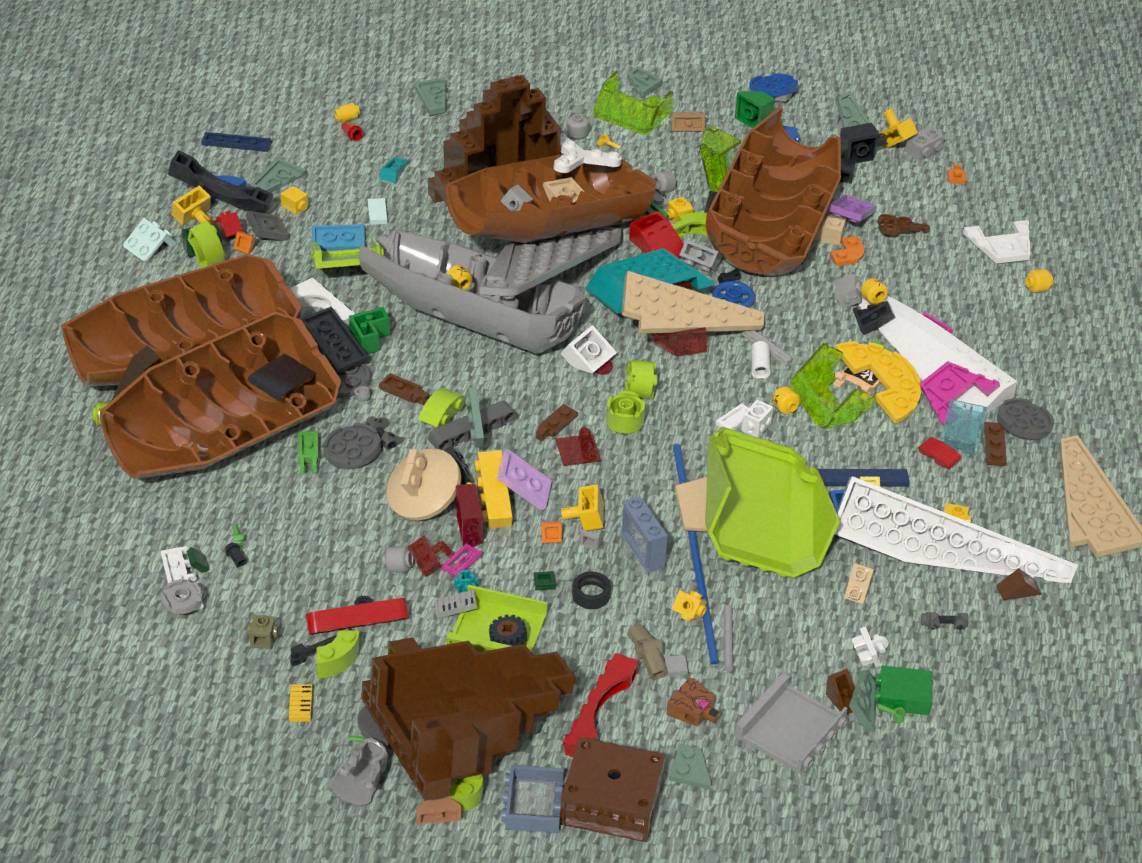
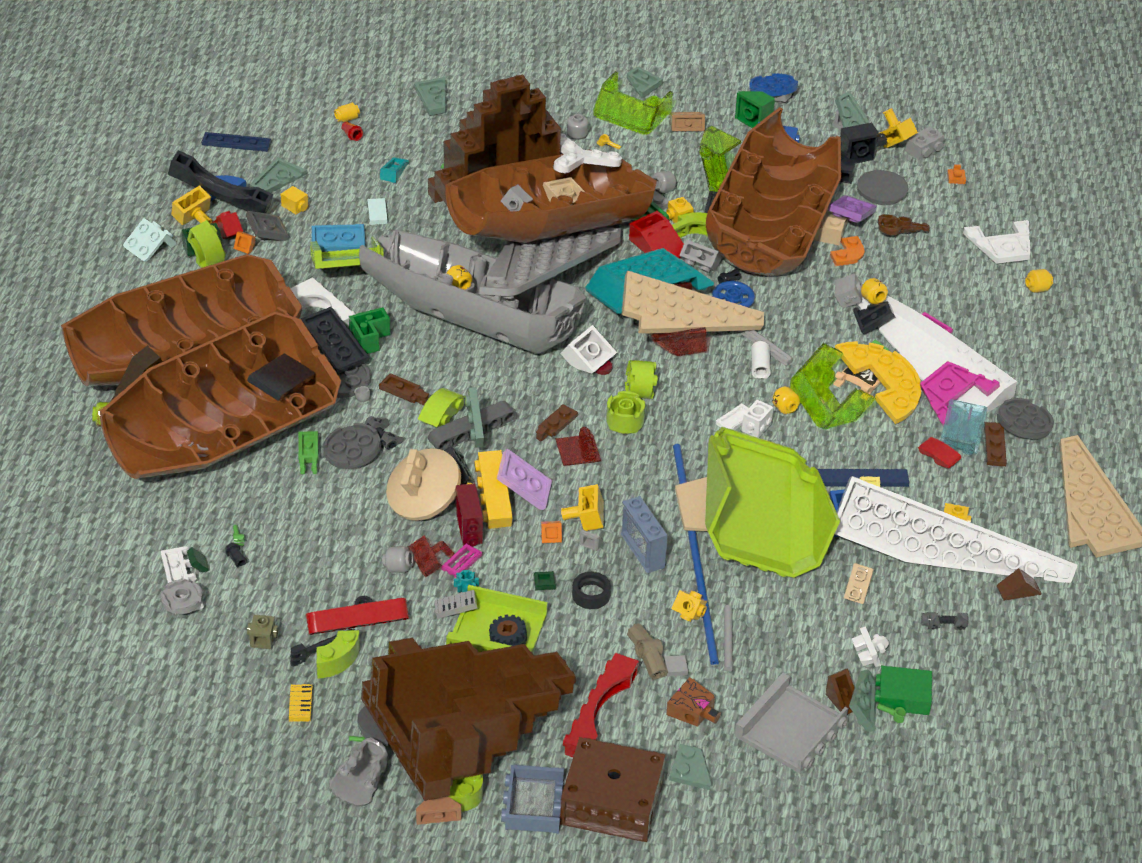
(882, 187): none -> dark grey tile

